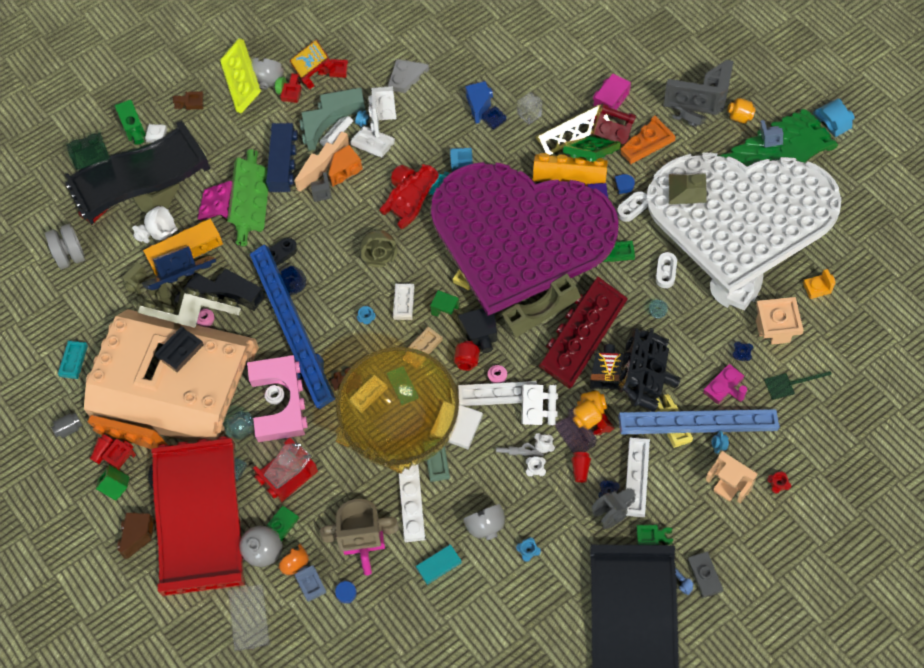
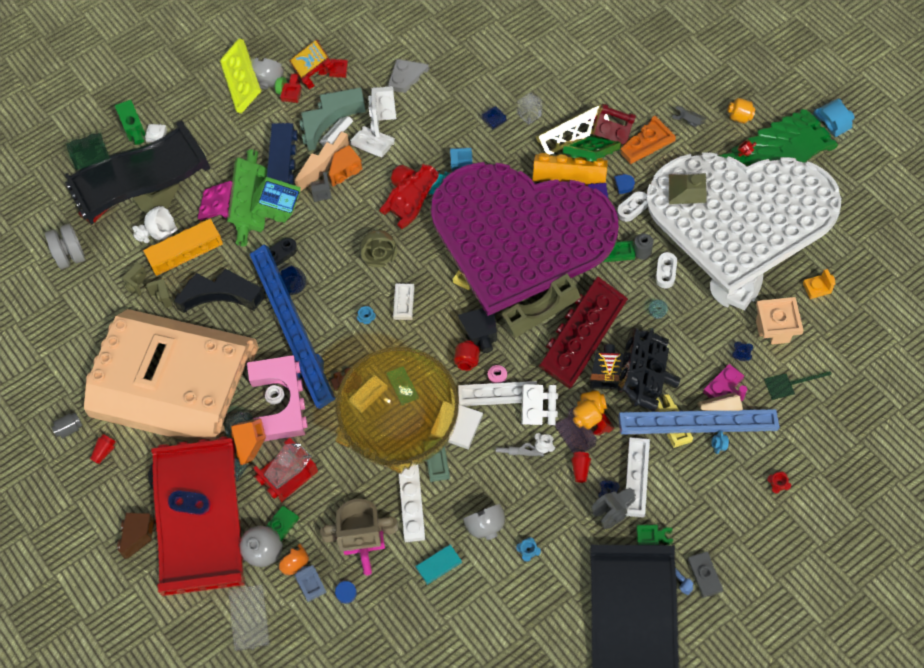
(72, 359): teal plate -> none
(112, 482): green panel -> none
(118, 453): red bracket -> none
(134, 434): orange wing -> none
(175, 265): dark blue bracket -> none
(179, 349): black plate -> none
(188, 307): bracket -> none
(189, 502): none -> clear blue plate
(191, 100): reddish brown plate -> none
(207, 321): bright pink plate -> none
(248, 439): none -> orange slope
(275, 199): none -> slope
(362, 118): dark azure plate -> none
(426, 341): tan plate -> none
(444, 302): green panel -> none
(479, 99): blue slope -> none
(531, 462): white plate -> none
(612, 92): dark pink brick -> none
(643, 246): none -> dark grey brick
(701, 97): dark grey bracket -> none
(726, 402): none -> tan slope
(733, 477): light nougat panel -> none
(746, 148): none -> red plate
(771, 136): sand blue panel -> none

